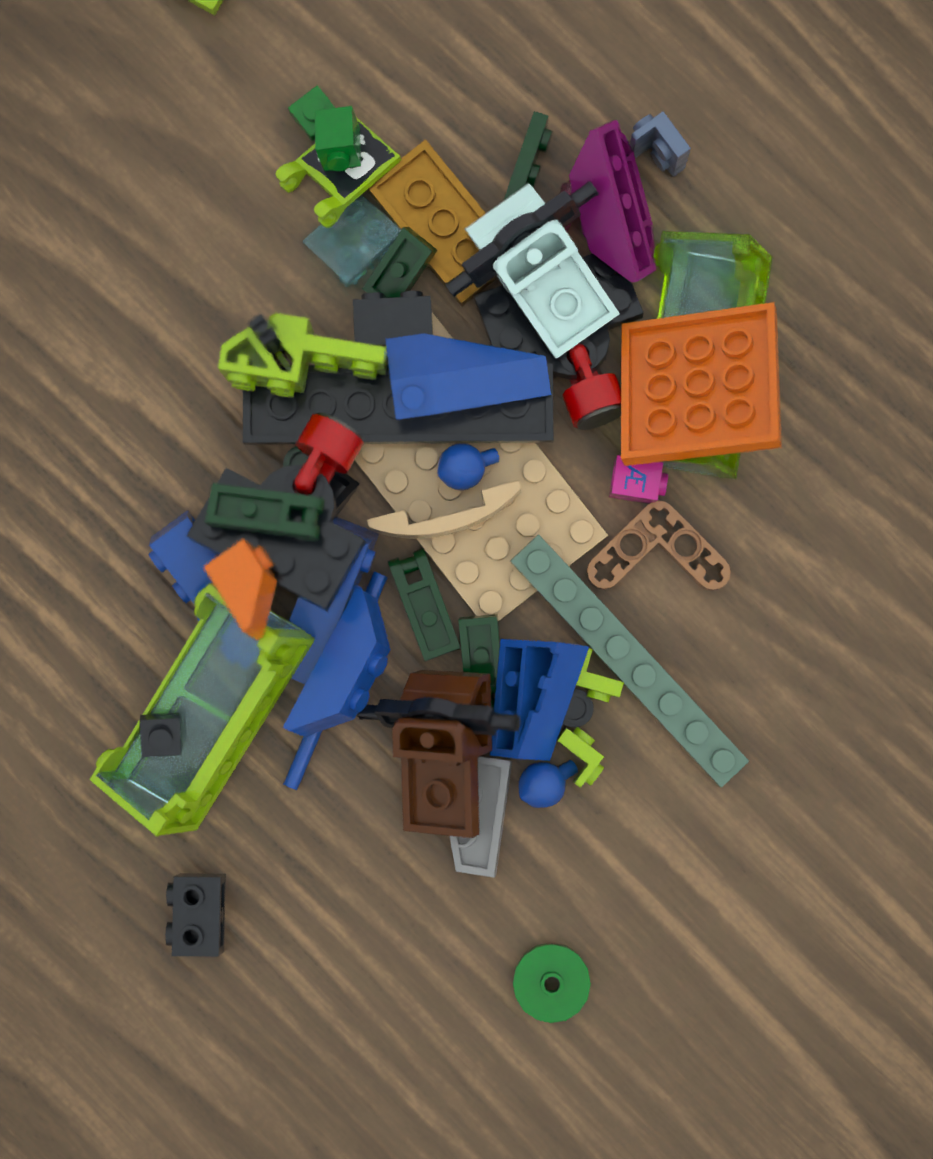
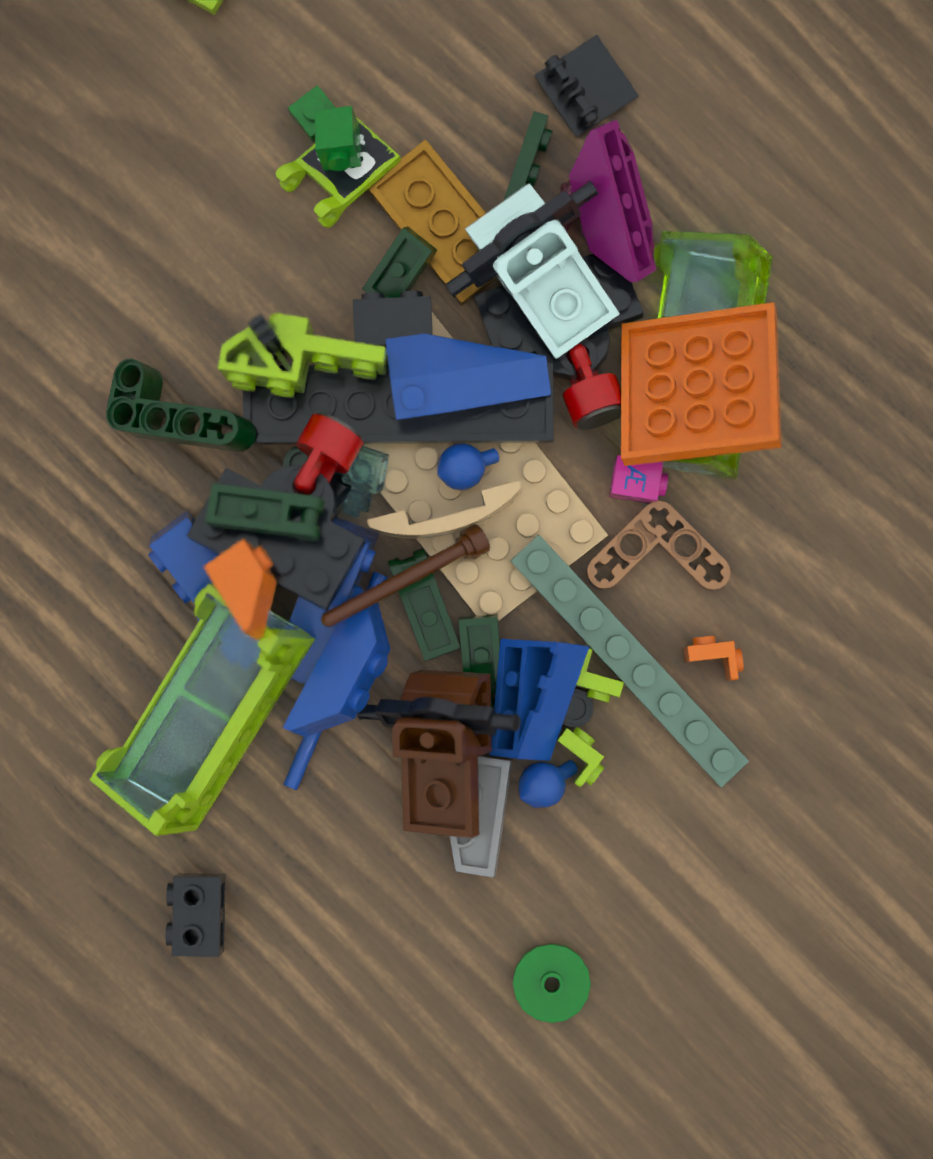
(160, 735): black plate -> none
(181, 419): none -> dark green beam
(353, 240): clear light blue hinge -> none
(365, 477): none -> clear light blue plate
(471, 544): none -> reddish brown piece
(585, 85): none -> black hinge
(668, 145): sand blue bracket -> none
(707, 649): none -> orange bracket

